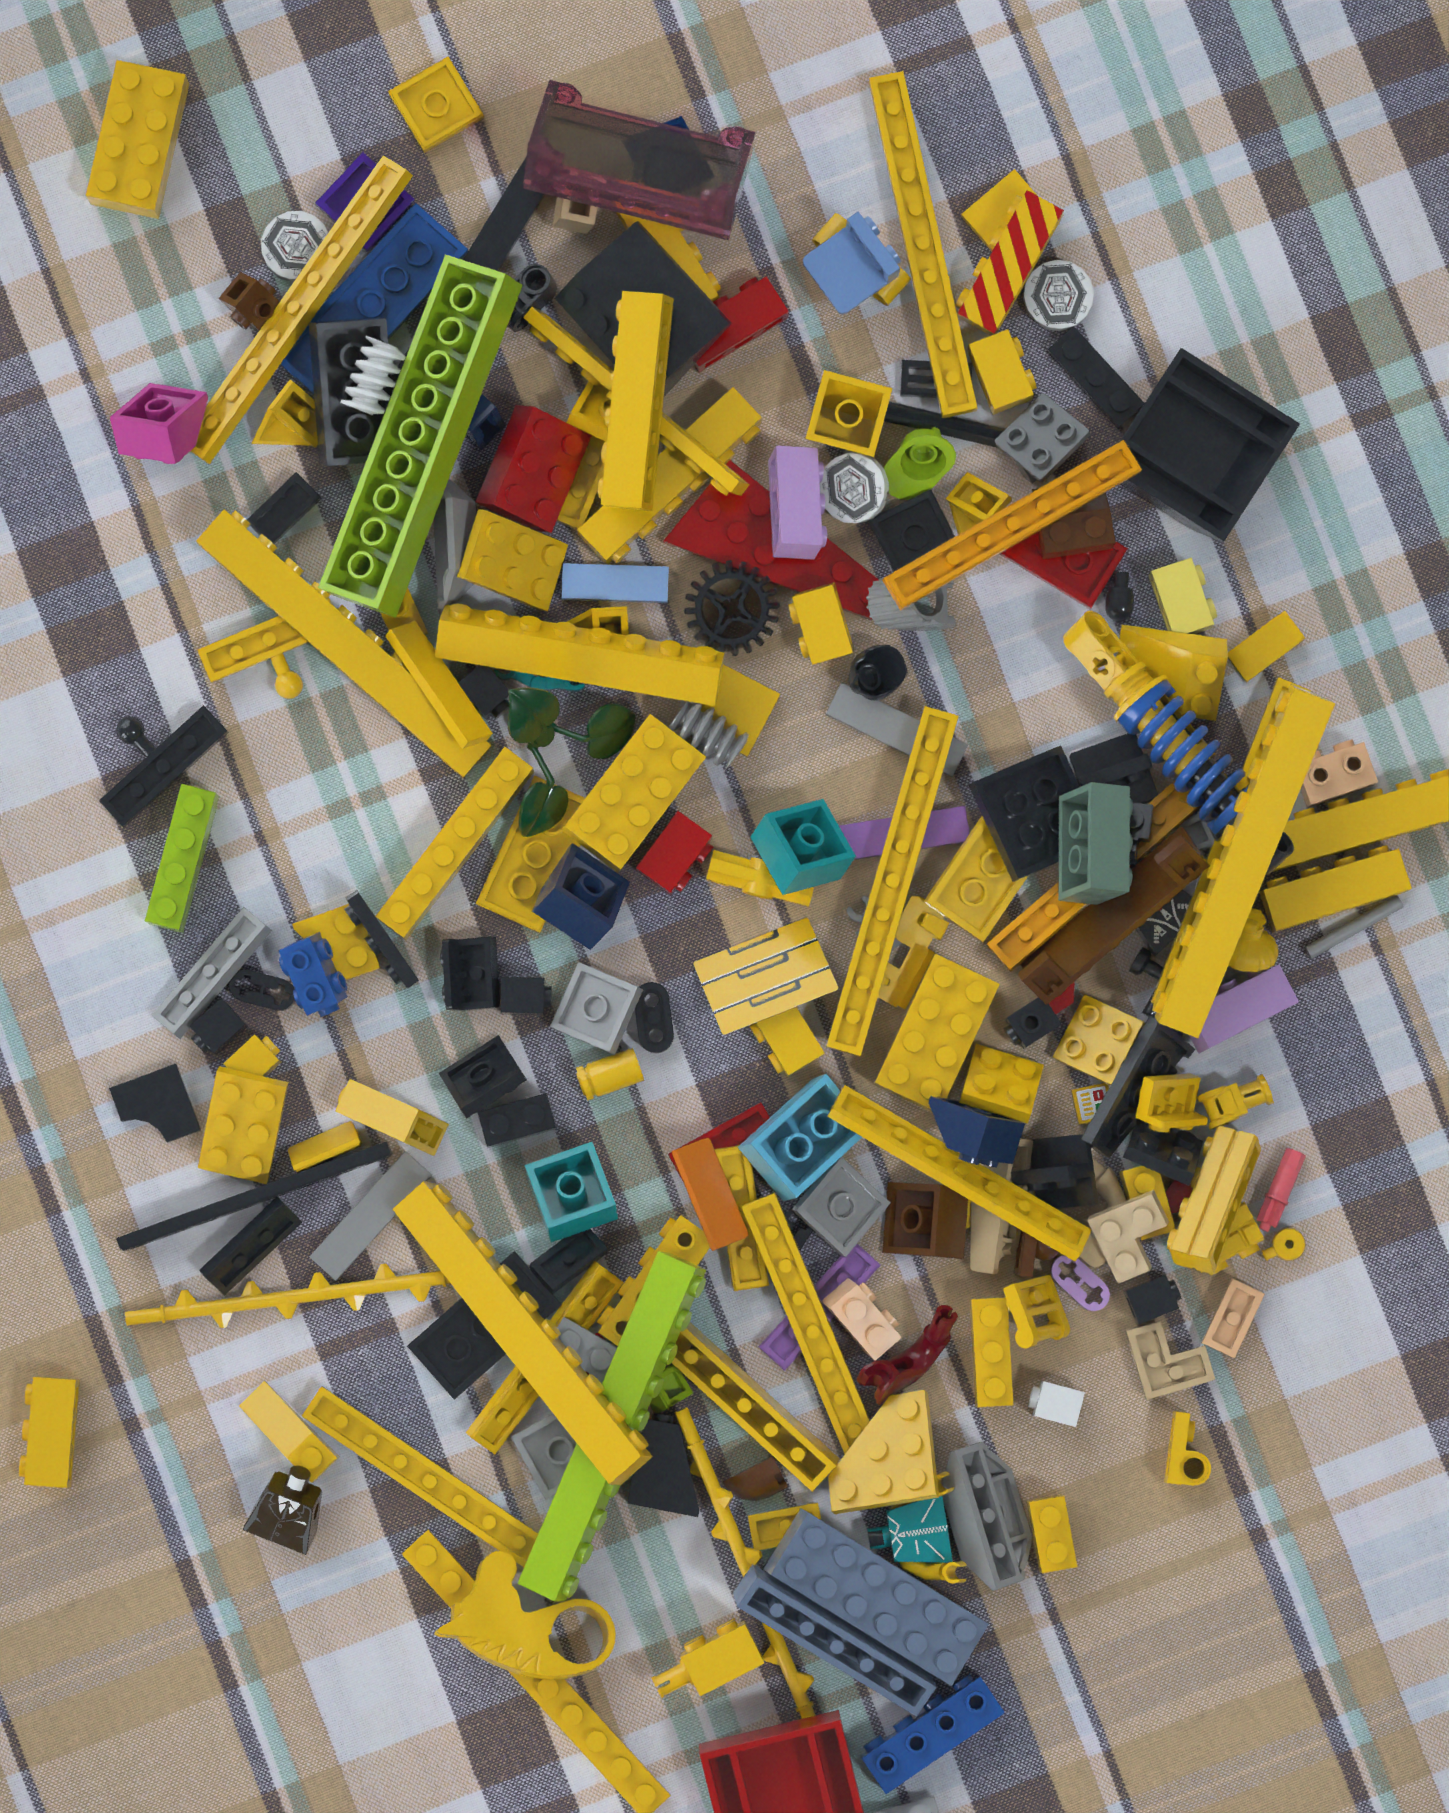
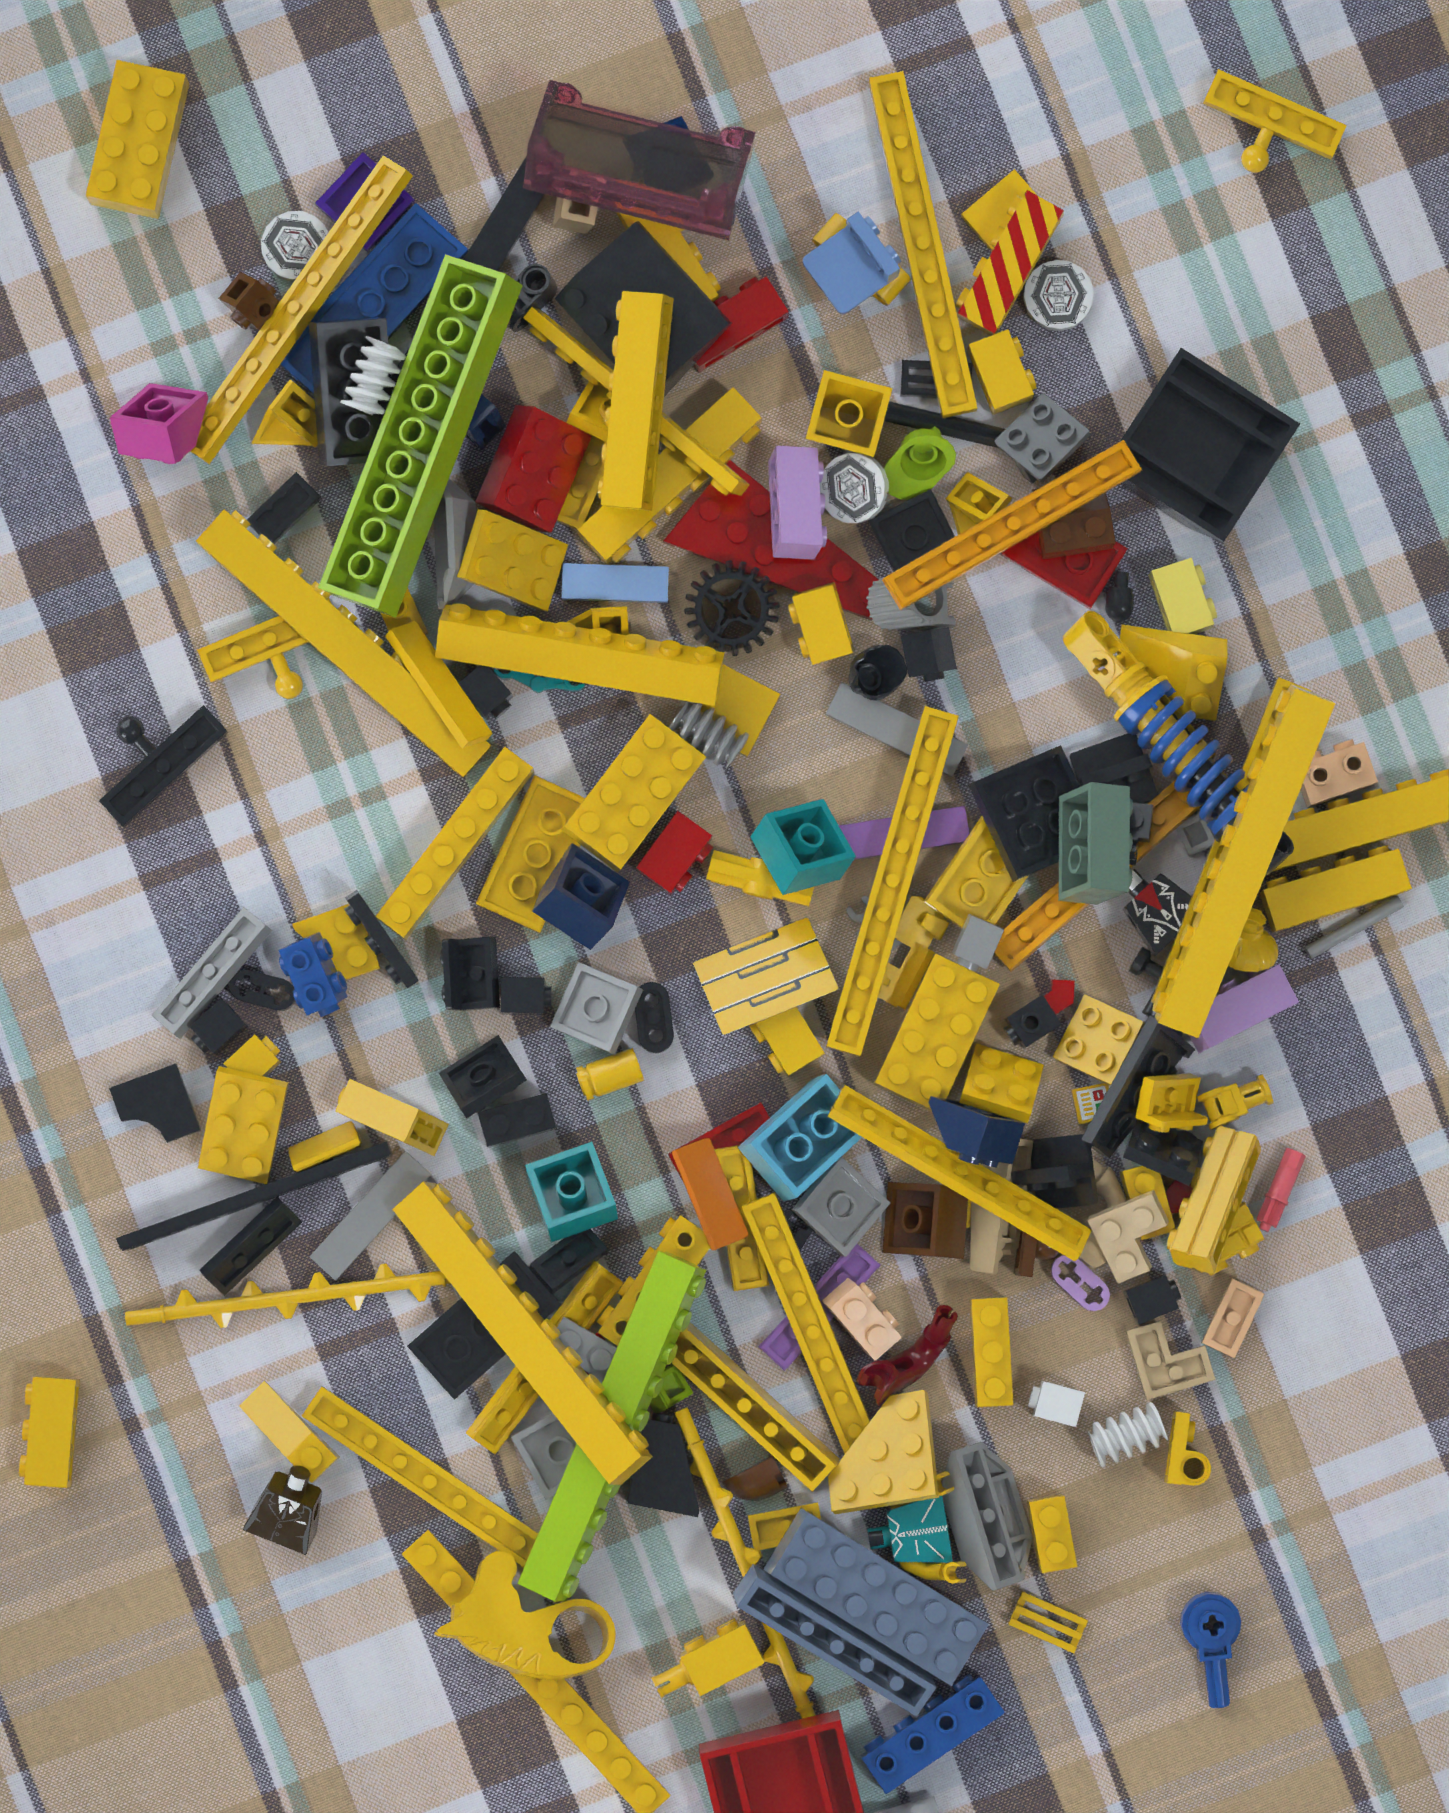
(182, 858): lime brick -> none
(436, 104): yellow tile -> none
(532, 722): dark green plant -> none
(929, 654): none -> black brick
(977, 943): none -> light grey brick
(1034, 1299): yellow plate -> none
(1075, 1634): none -> yellow tile
(1095, 377): black plate -> none
(1105, 925): reddish brown bracket -> none
(1127, 1434): none -> white piece
(1212, 1645): none -> blue piece
(1265, 646): yellow slope -> none
(1273, 117): none -> yellow plate
(1280, 1250): yellow piece -> none

